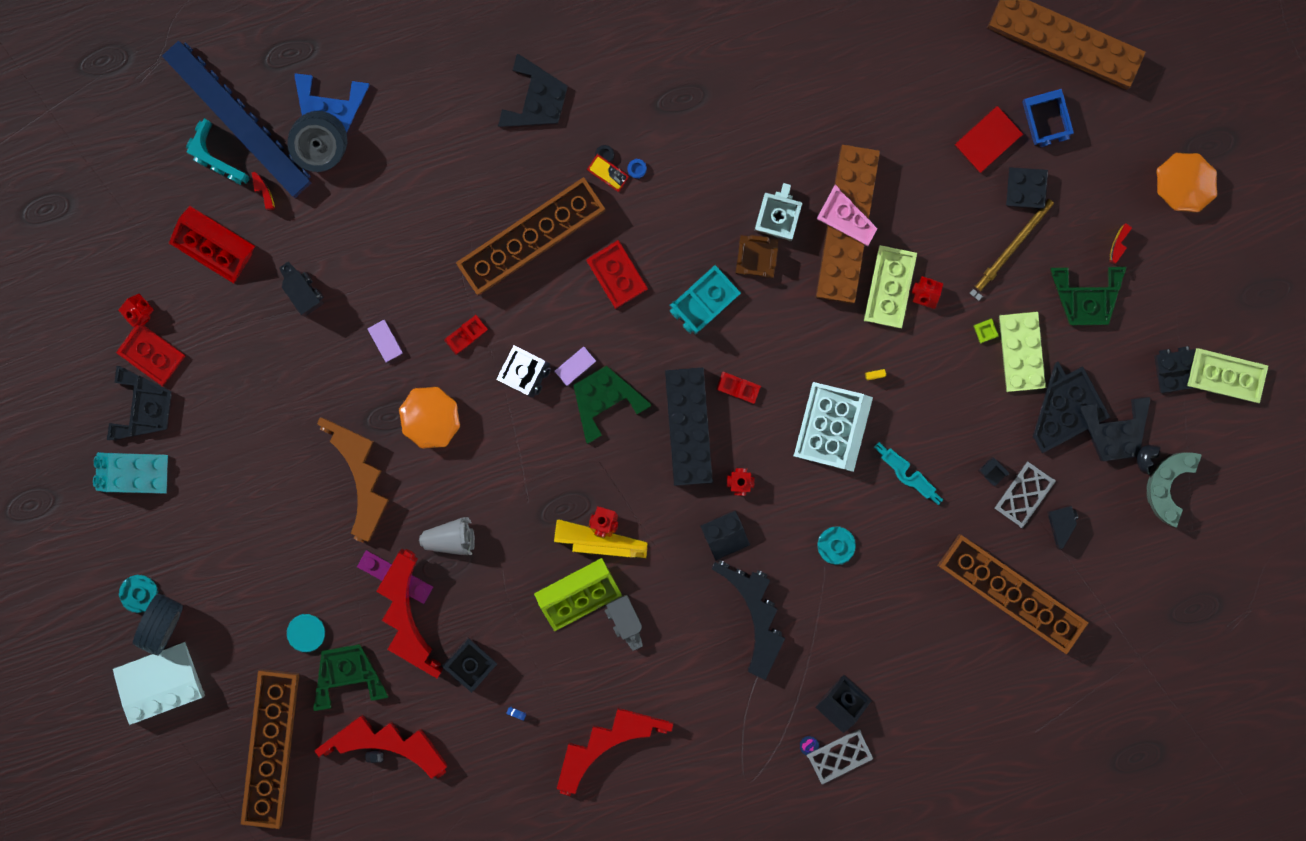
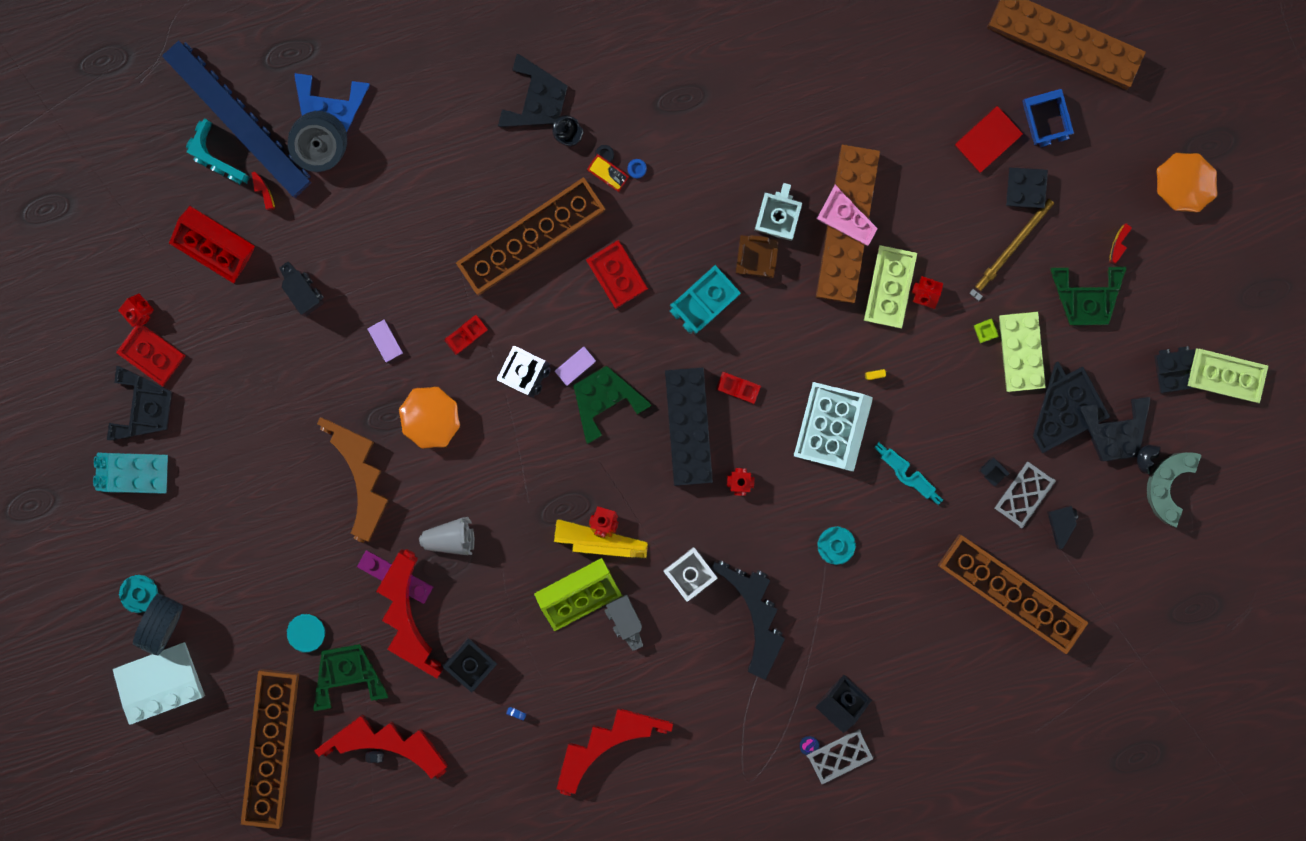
(567, 130): none -> black hair
(690, 574): none -> white brick
(725, 535): black slope -> none

